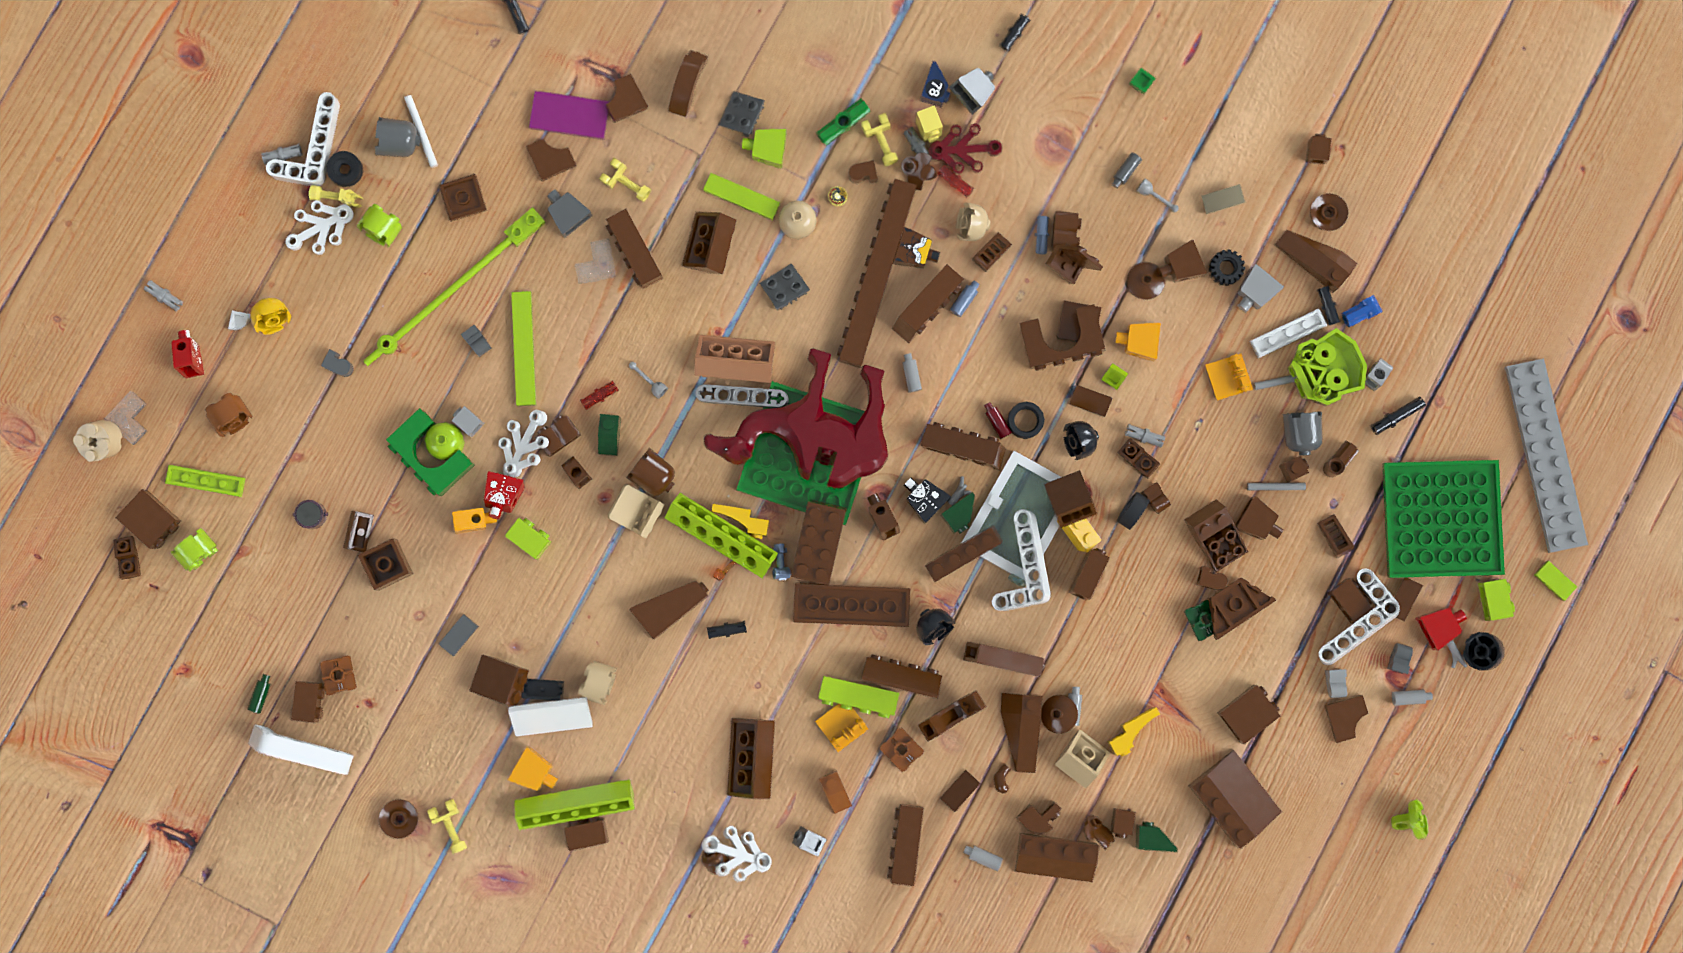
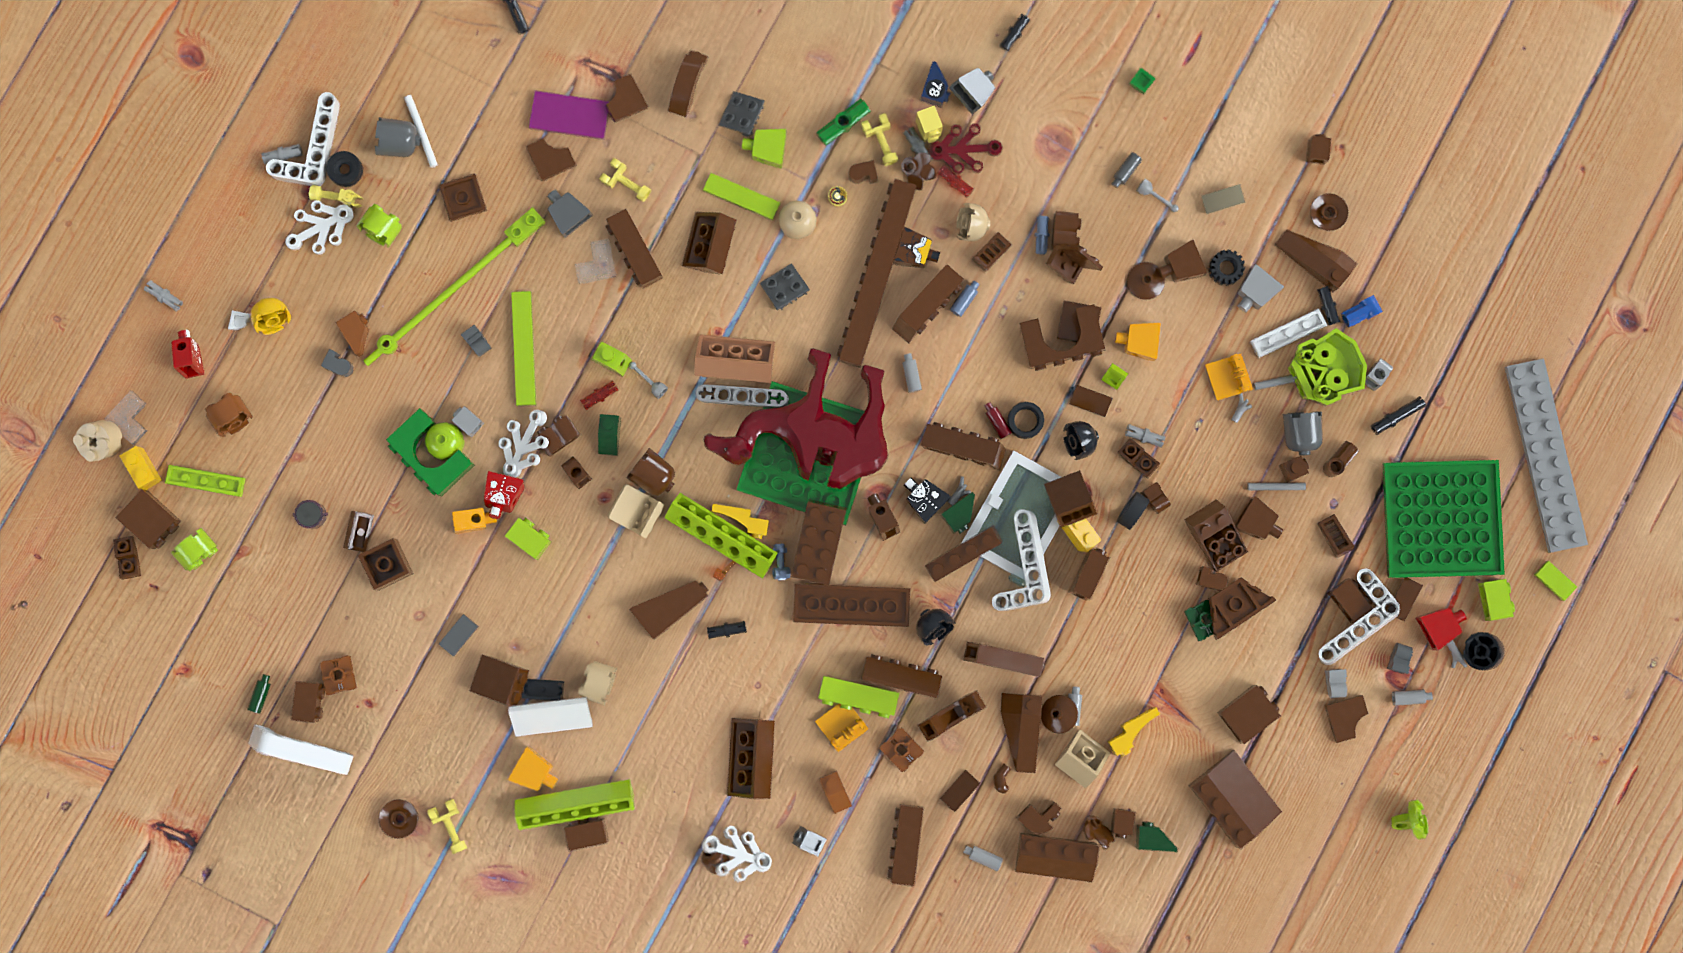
(140, 468): none -> yellow brick
(355, 331): none -> dark orange slope
(611, 358): none -> lime torso
(1241, 408): none -> light grey bar

